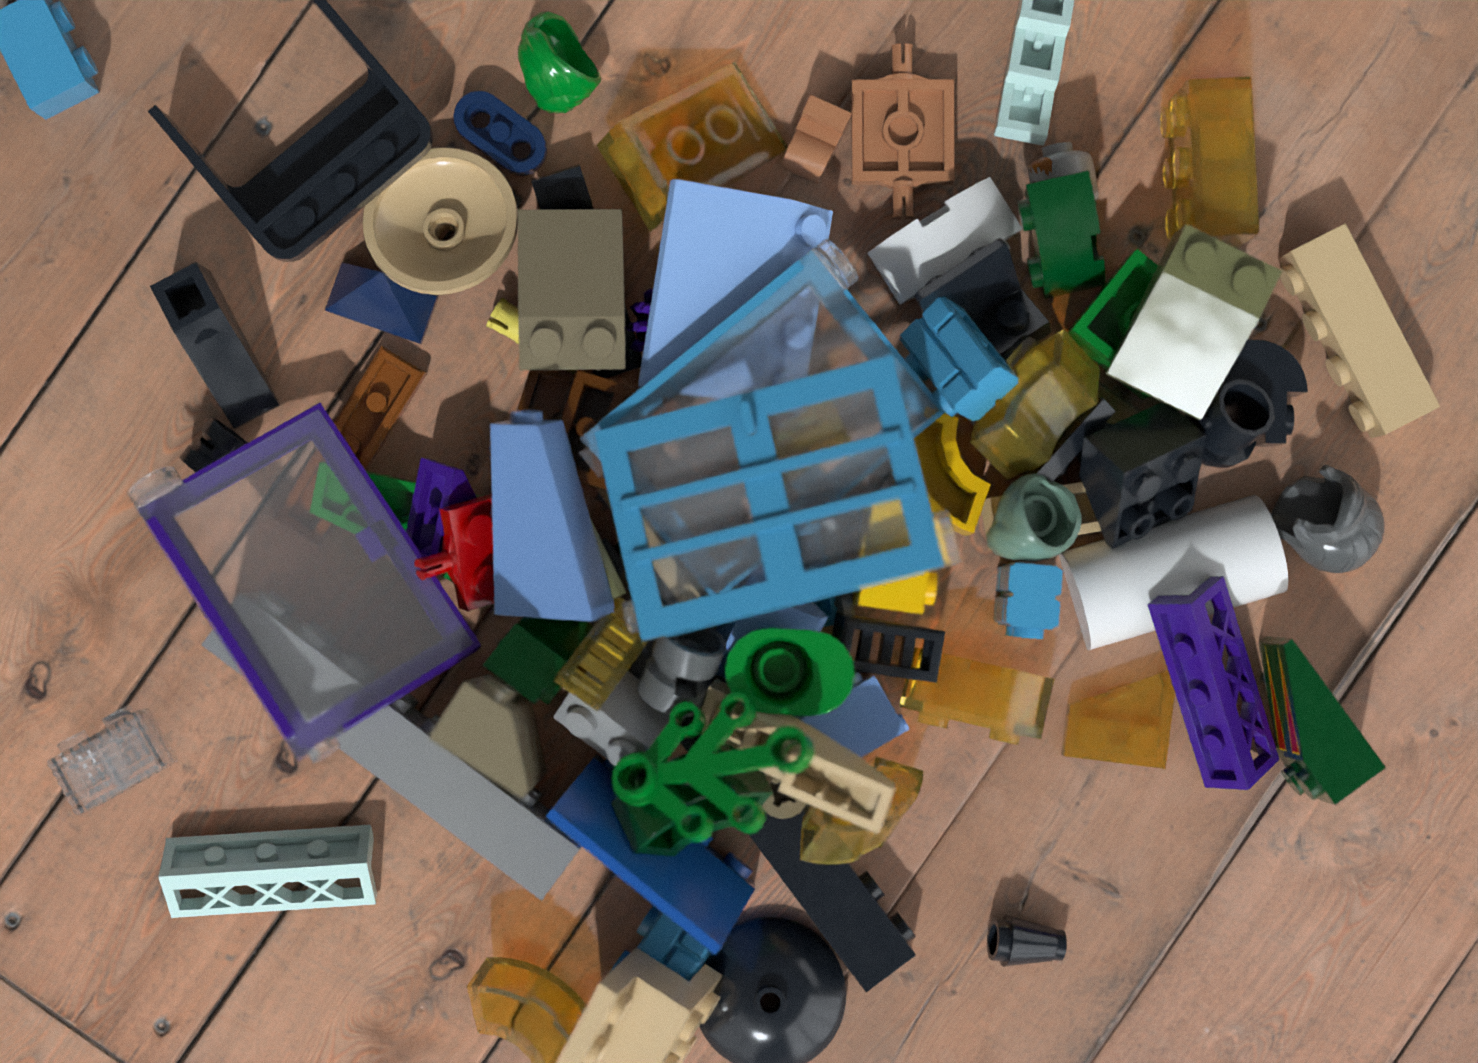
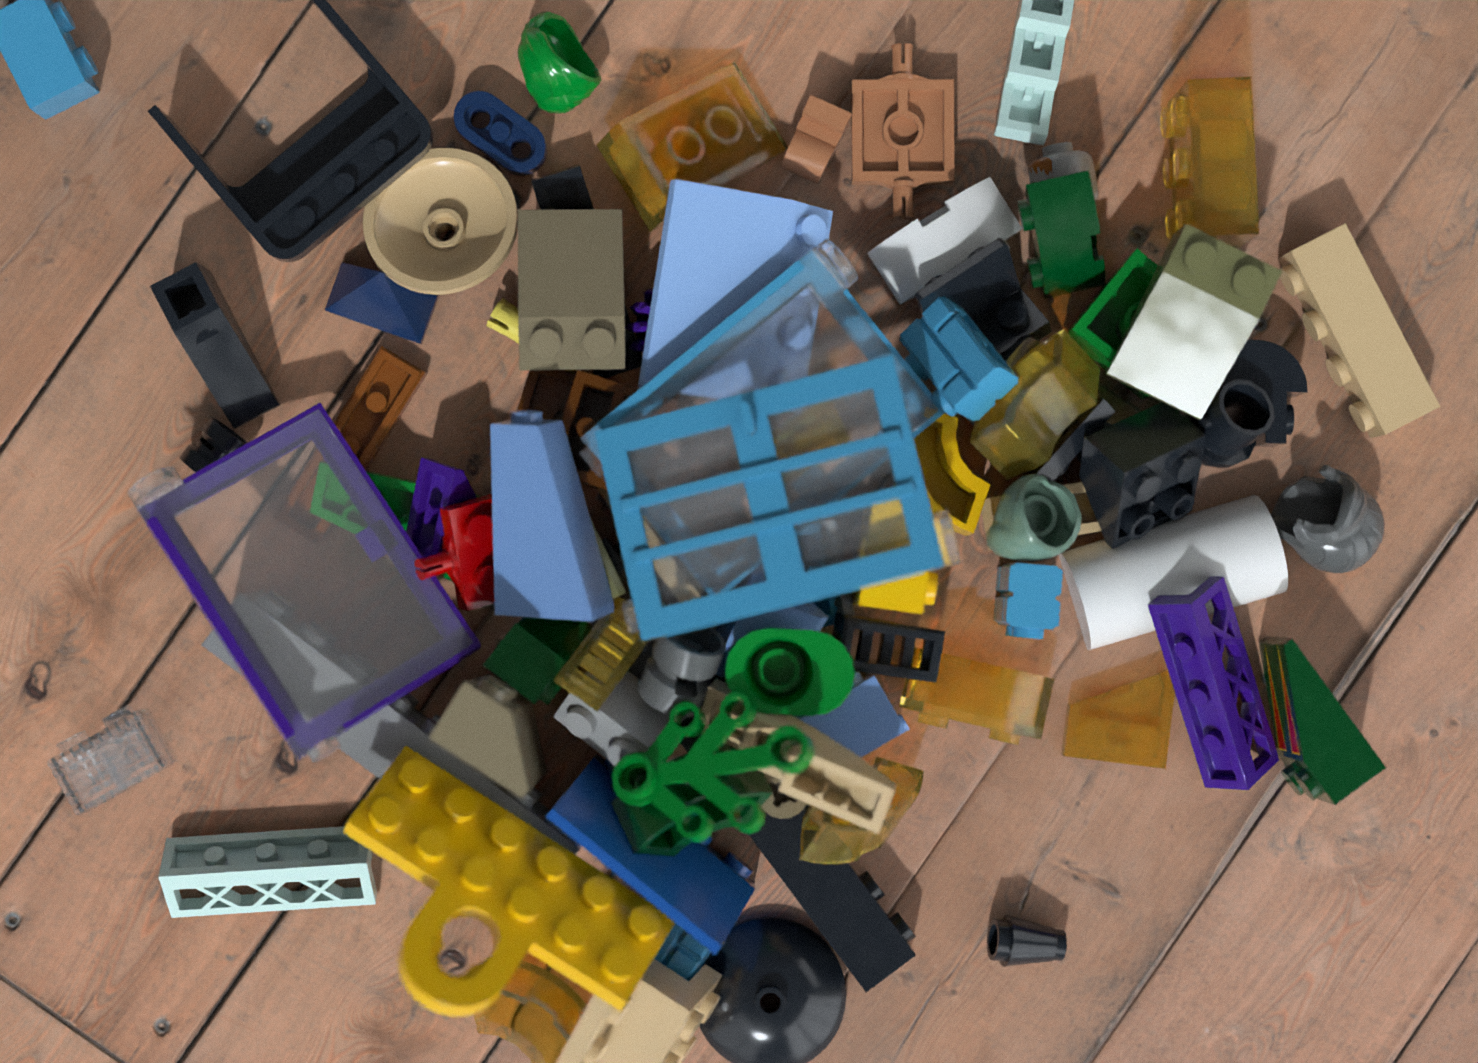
(510, 879): none -> yellow plate

